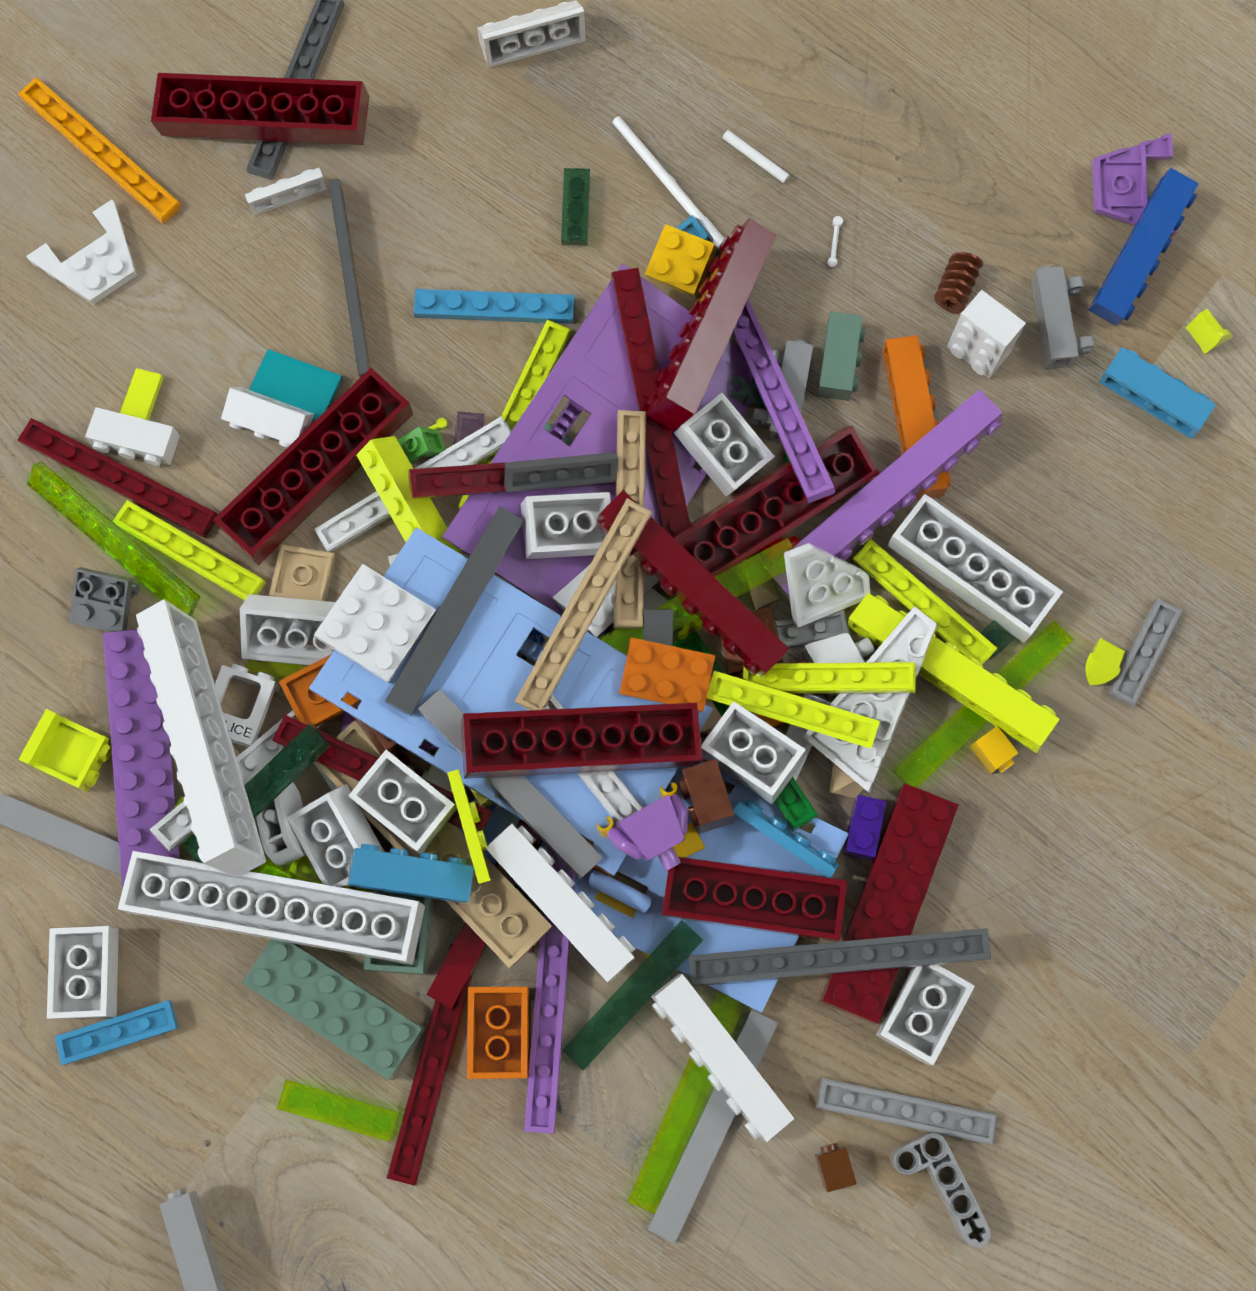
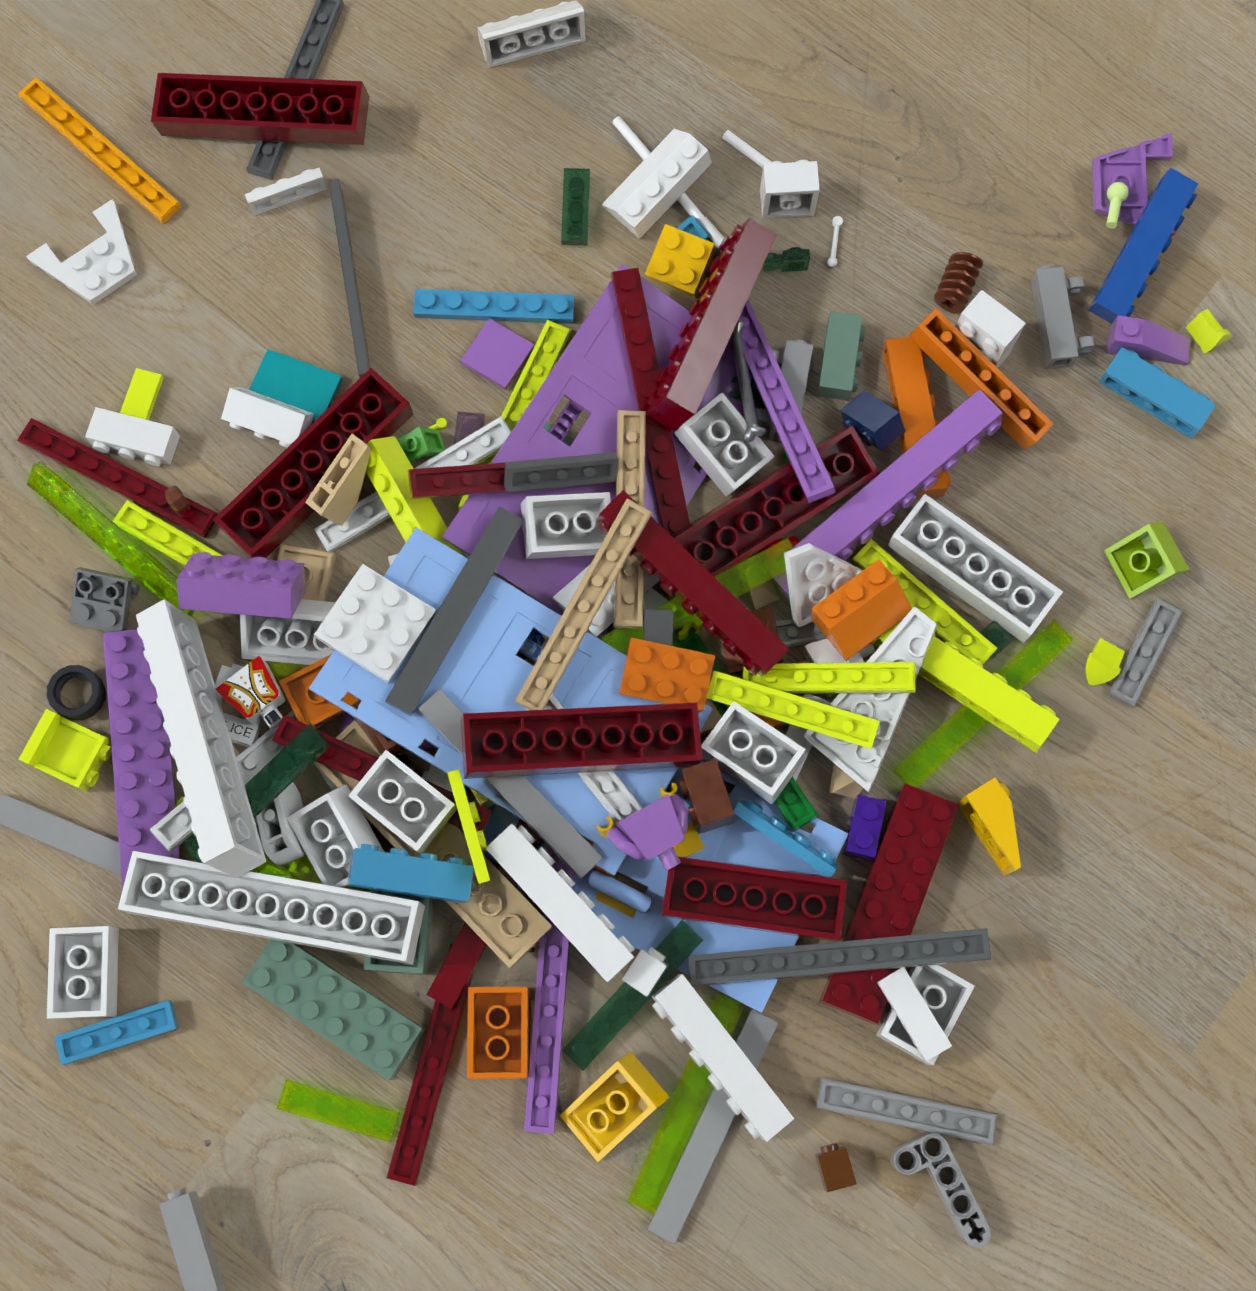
(63, 676): none -> black tyre
(177, 500): none -> copper tile
(241, 585): none -> medium lavender brick
(254, 693): none -> torso
(342, 482): none -> tan slope
(497, 354): none -> medium lavender tile
(614, 1106): none -> yellow slope
(646, 970): none -> white brick
(658, 182): none -> white slope
(752, 428): none -> flat silver piece
(789, 189): none -> white brick
(790, 260): none -> clear green plate
(861, 610): none -> orange slope
(873, 420): none -> dark blue brick
(914, 1014): none -> white tile
(974, 372): none -> orange brick
(992, 819): none -> yellow slope
(995, 750): yellow brick -> none
(1116, 194): none -> yellowish green bar
(1146, 559): none -> lime slope
(1148, 340): none -> medium lavender slope

